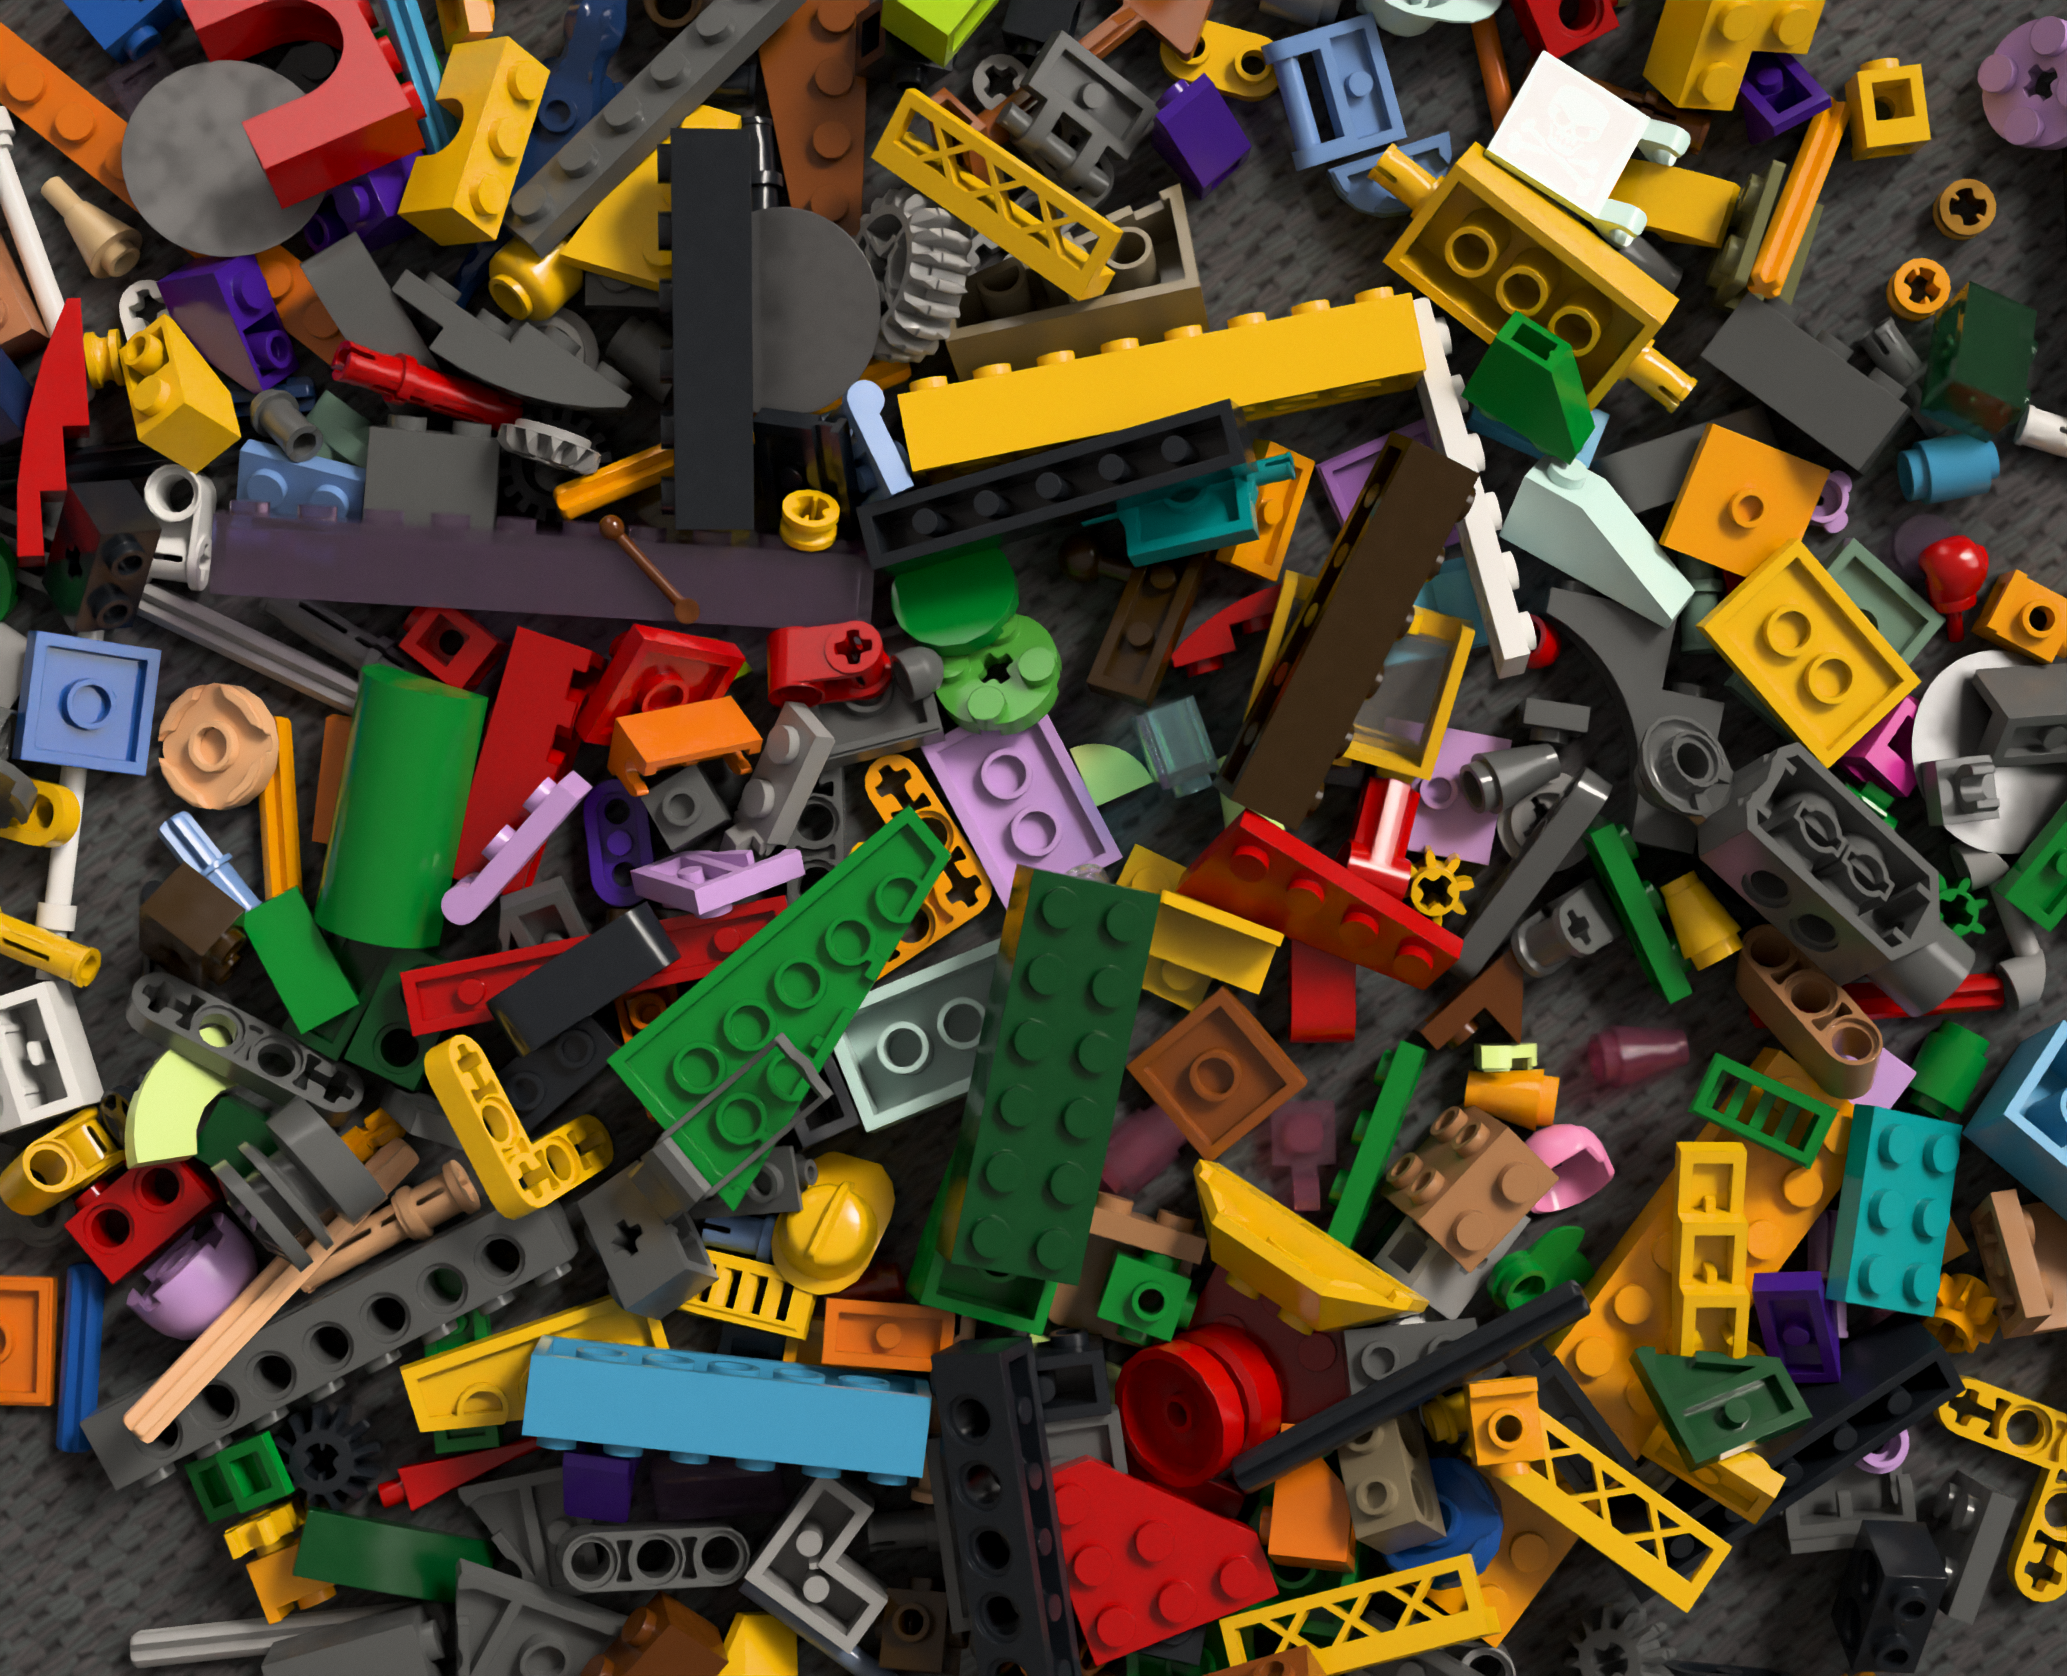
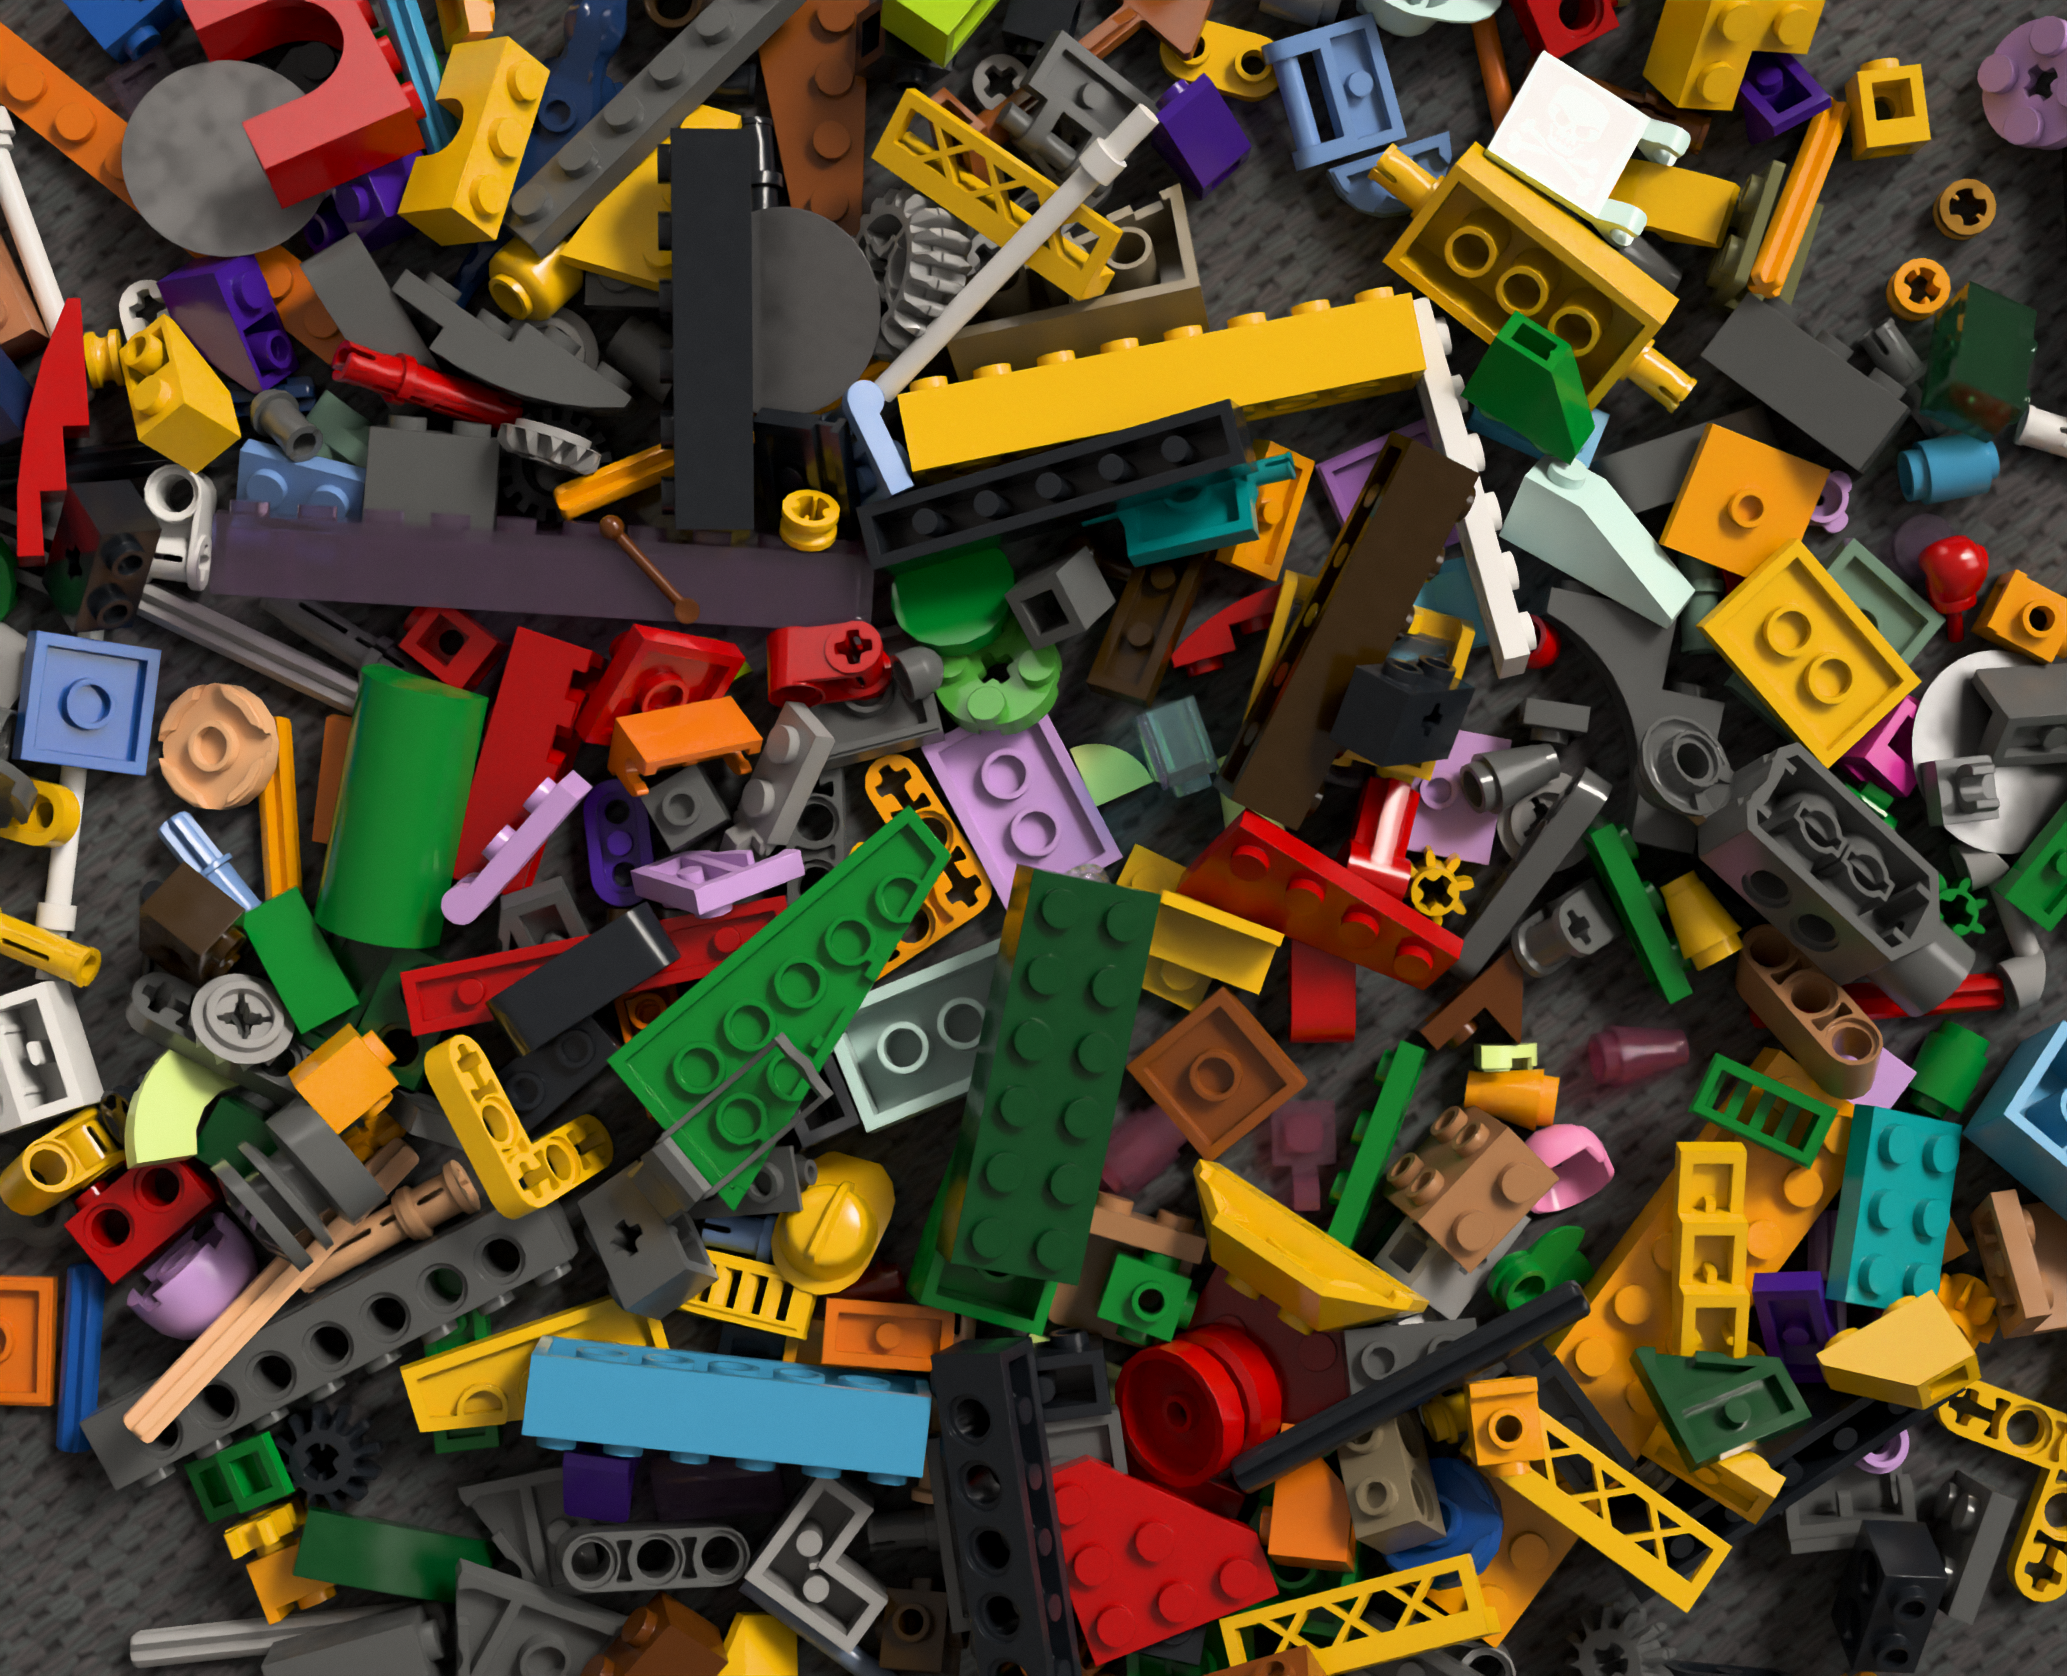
(103, 241): tan cone -> none
(260, 1007): none -> light grey gear
(347, 1078): none -> light orange brick
(430, 1479): red piece -> none
(1060, 598): none -> dark grey brick
(1098, 166): none -> white bar
(1402, 711): none -> black brick
(1904, 1357): none -> yellow slope

